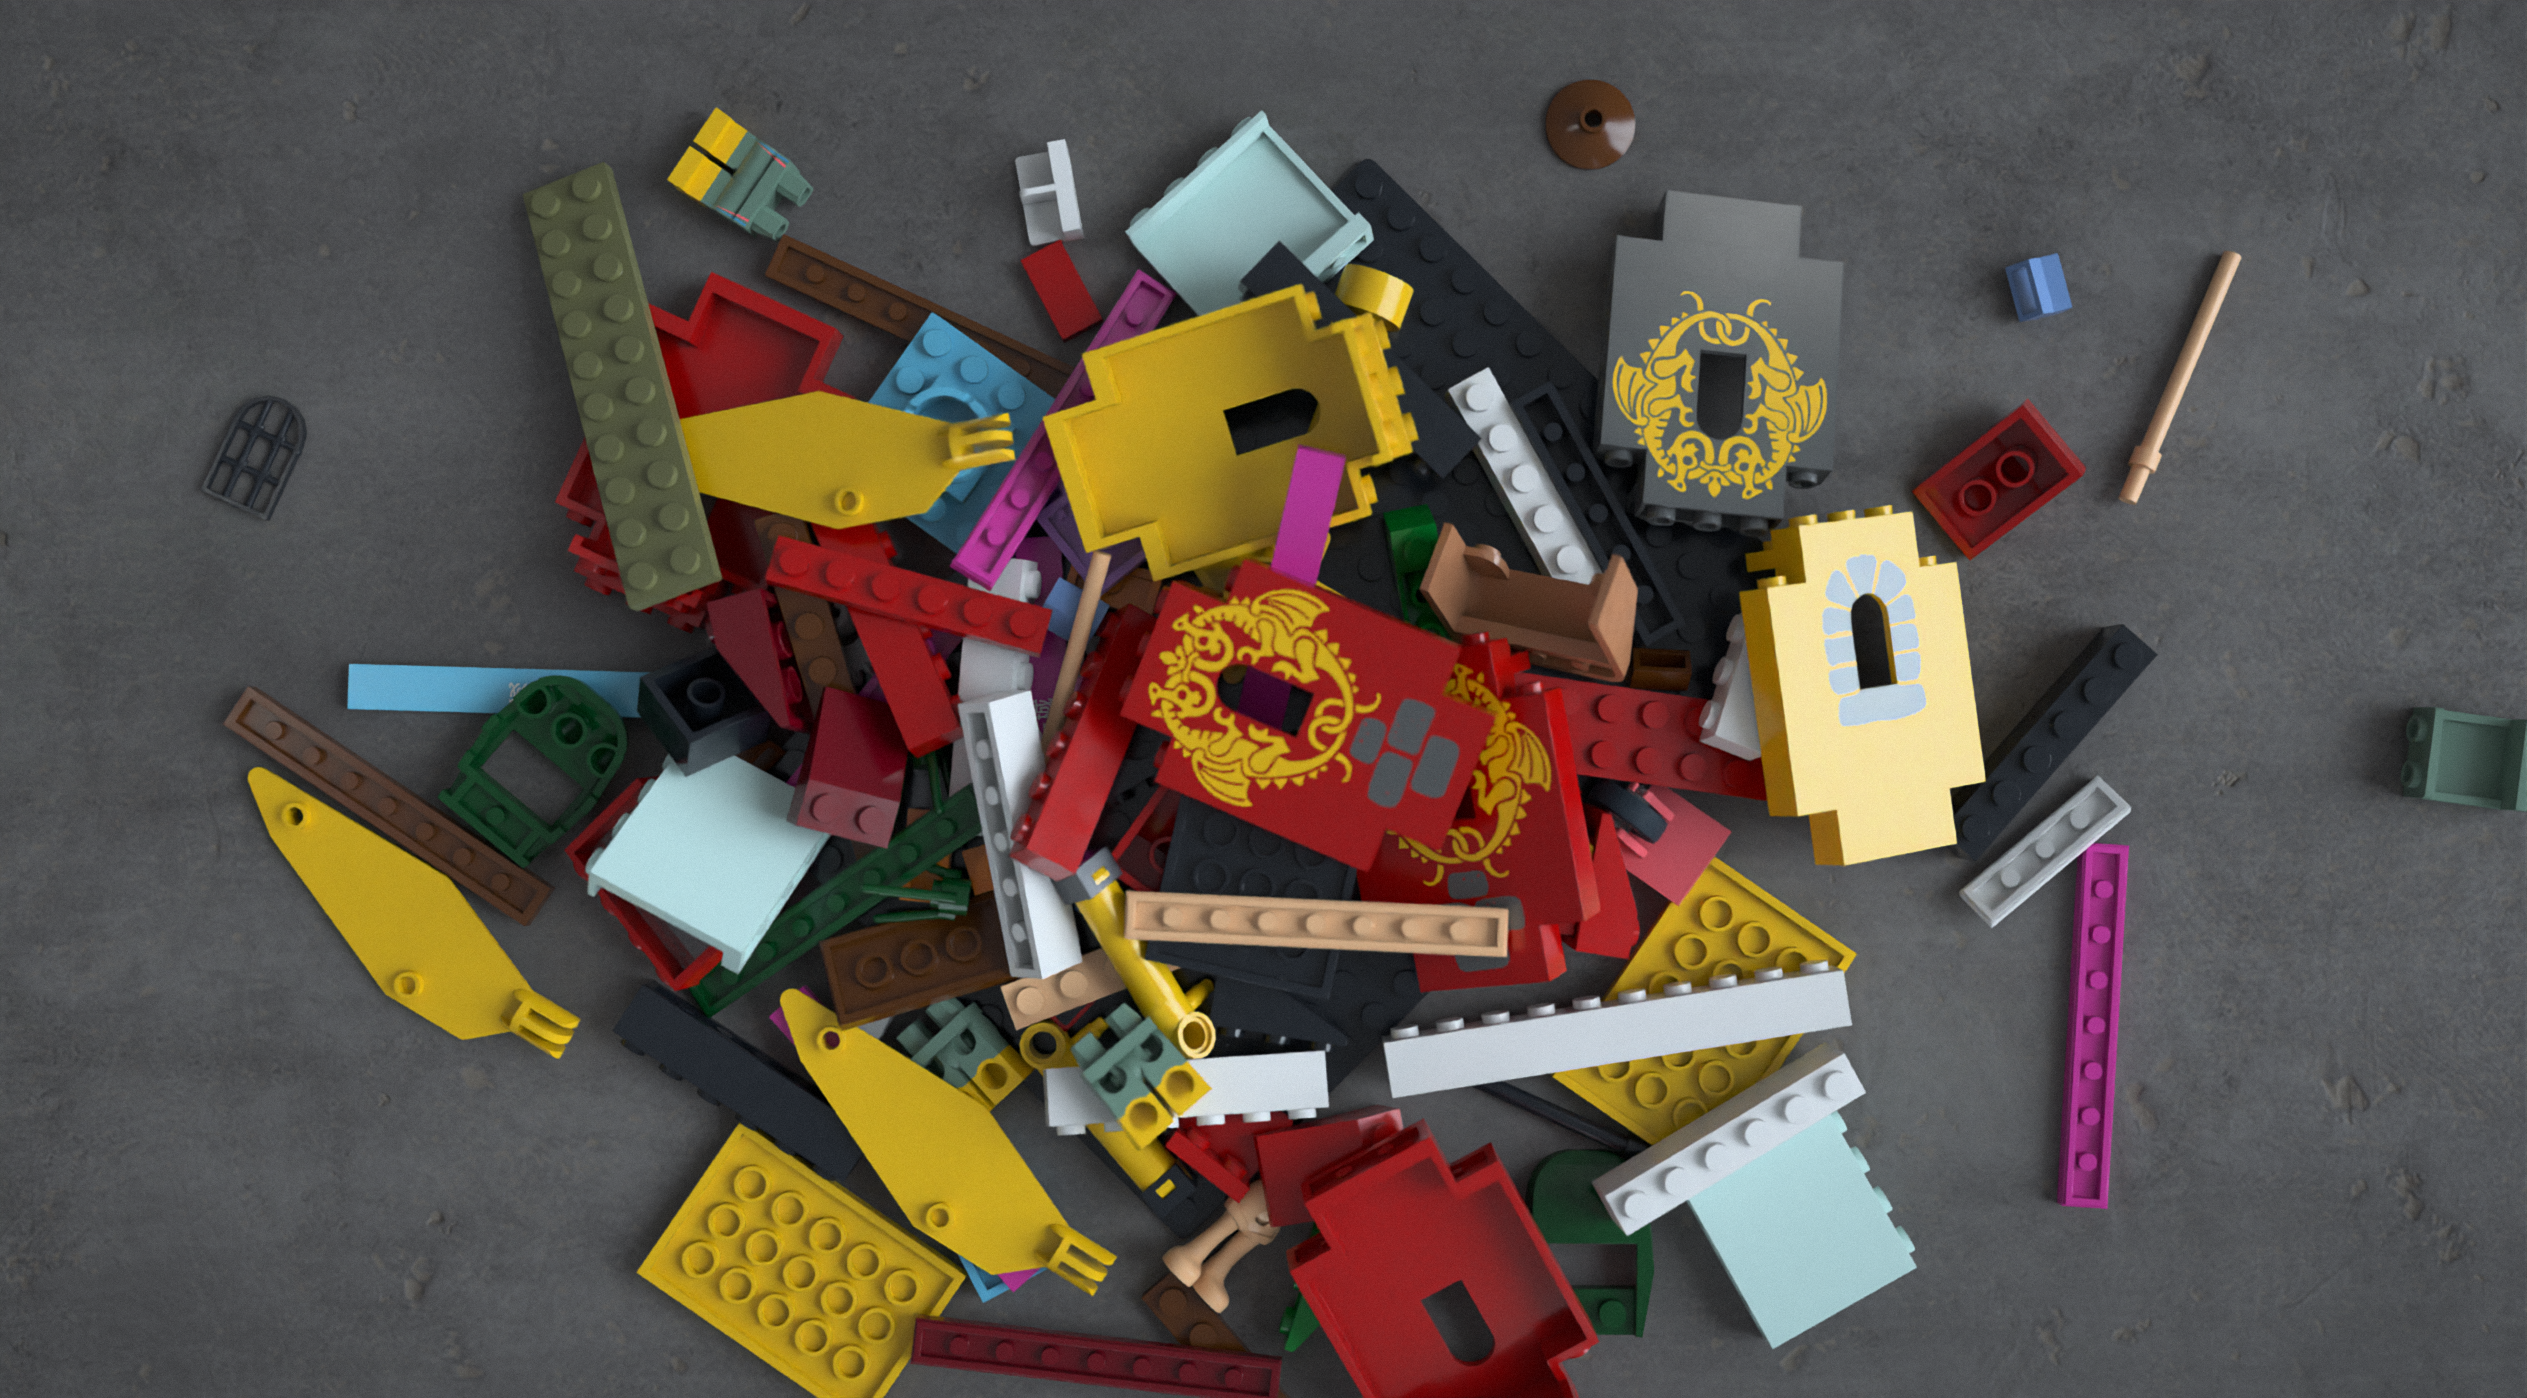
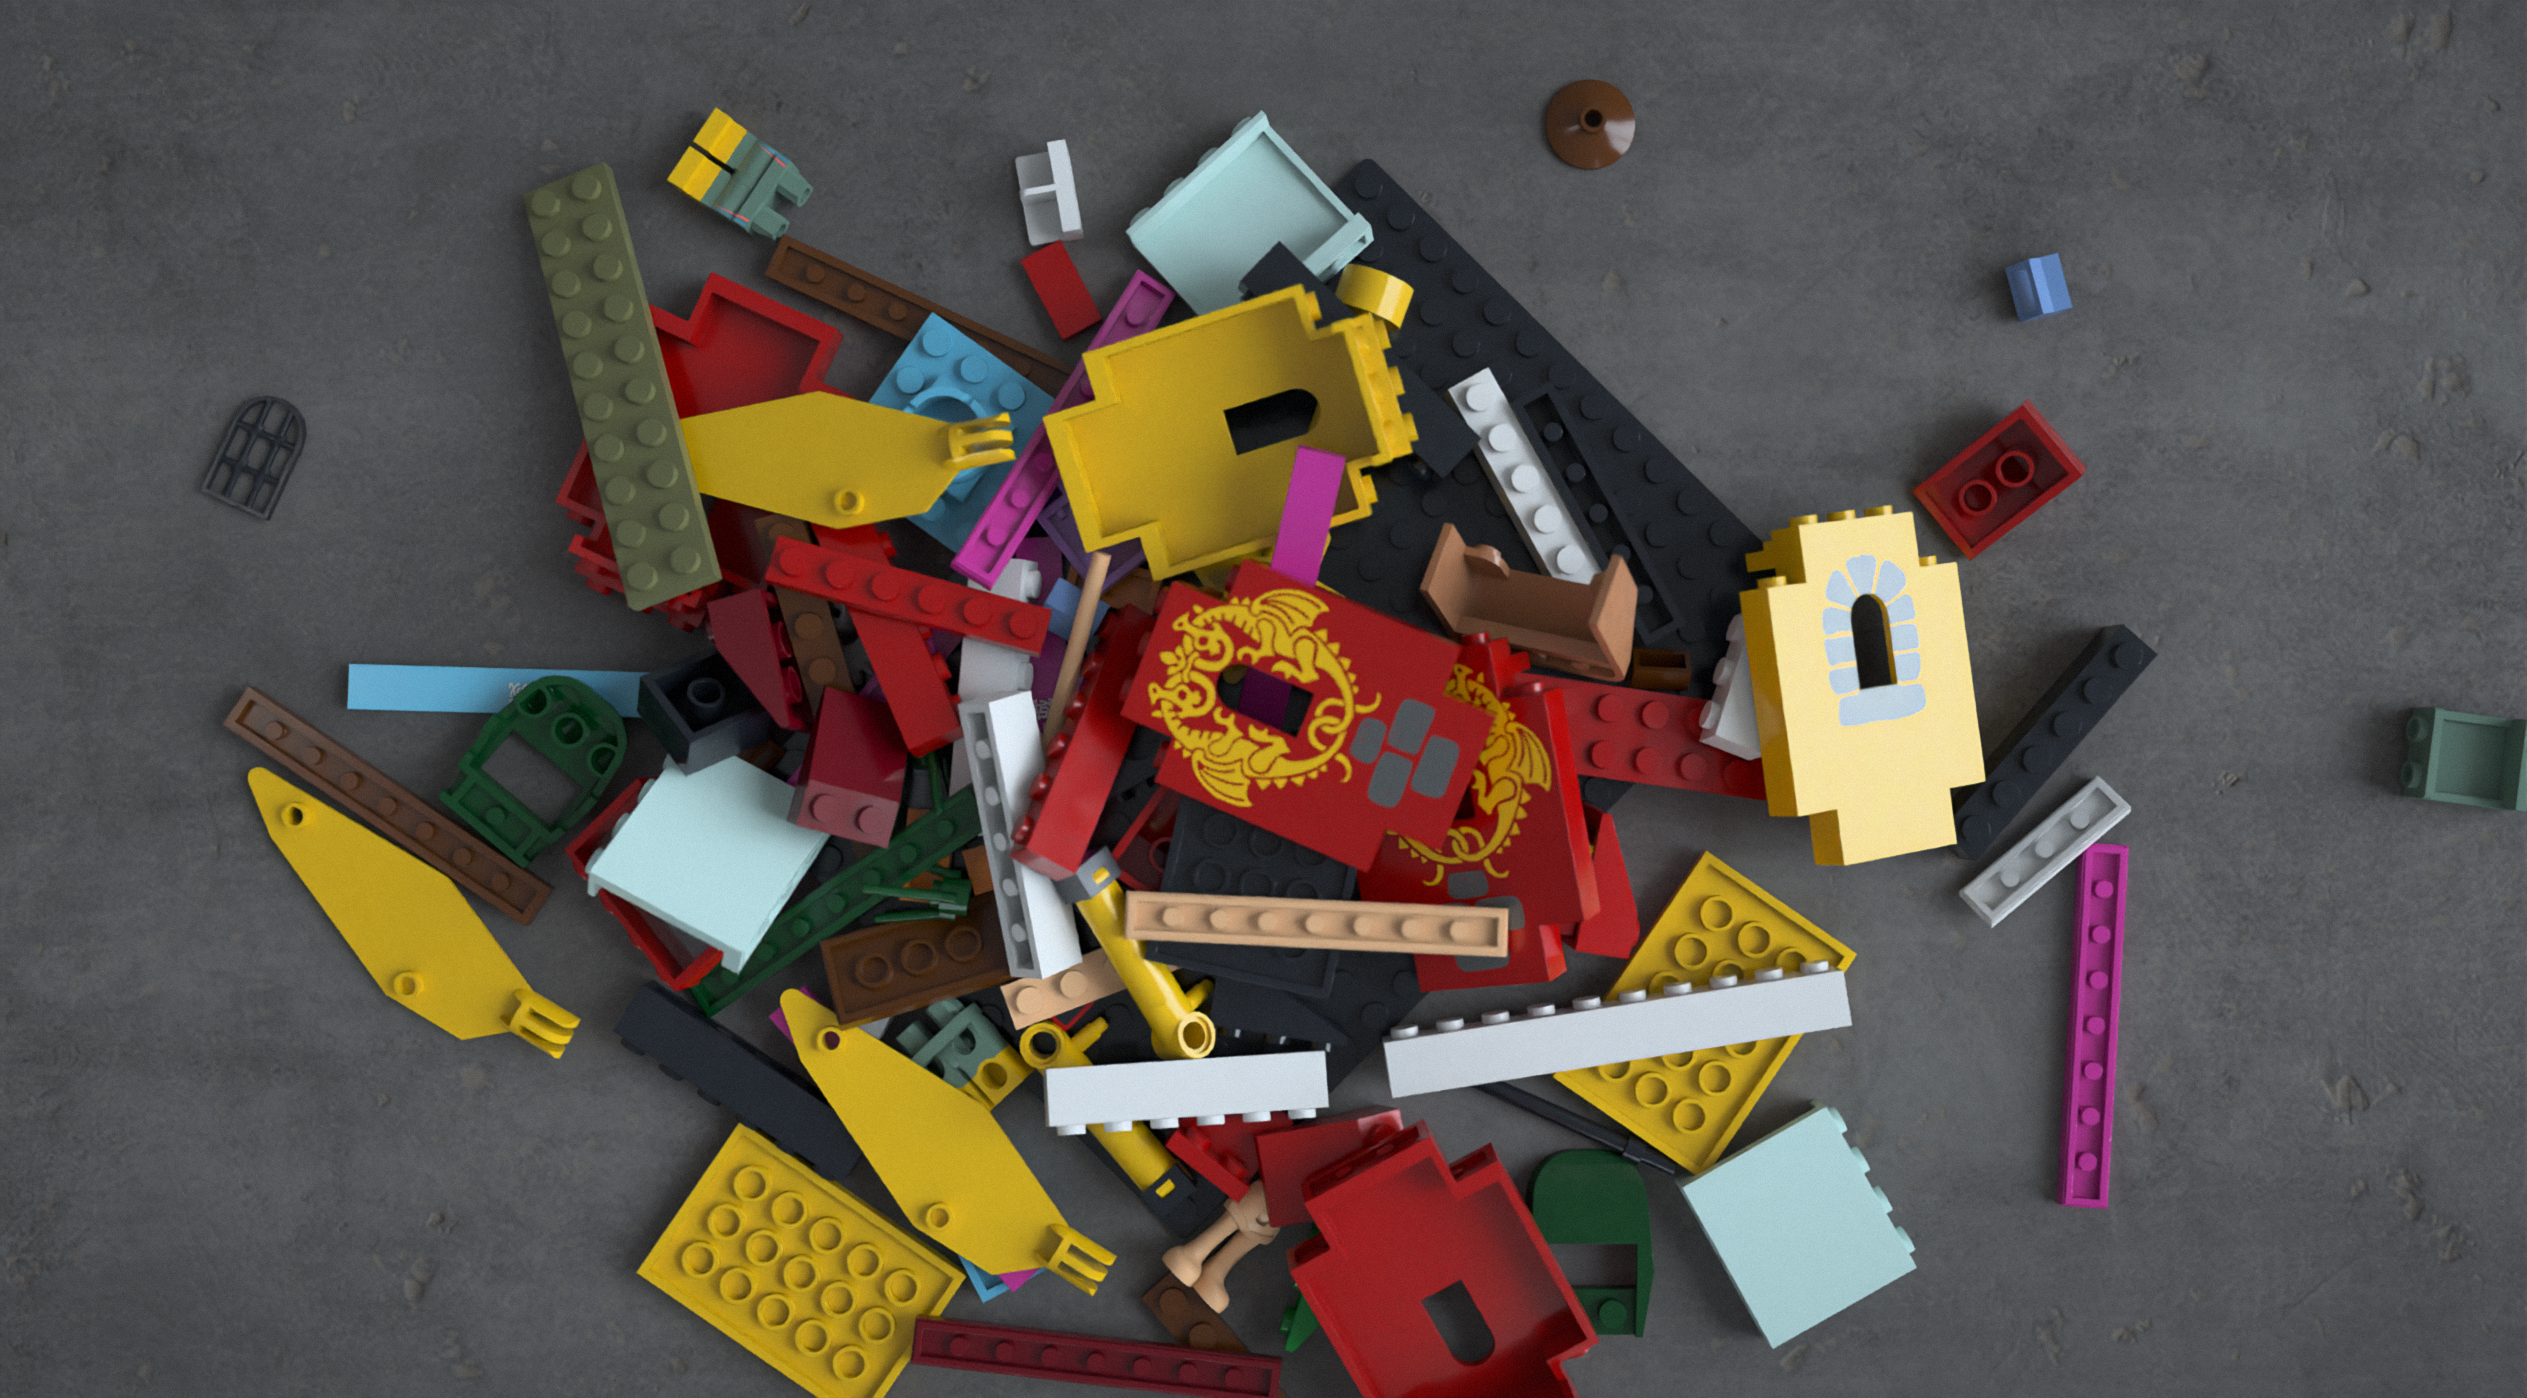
(1123, 1071): sand green hips -> none
(1411, 544): green slope -> none
(1660, 835): coral plate -> none
(1726, 285): dark grey panel -> none
(1728, 1137): white brick -> none
(2147, 456): light nougat bar -> none

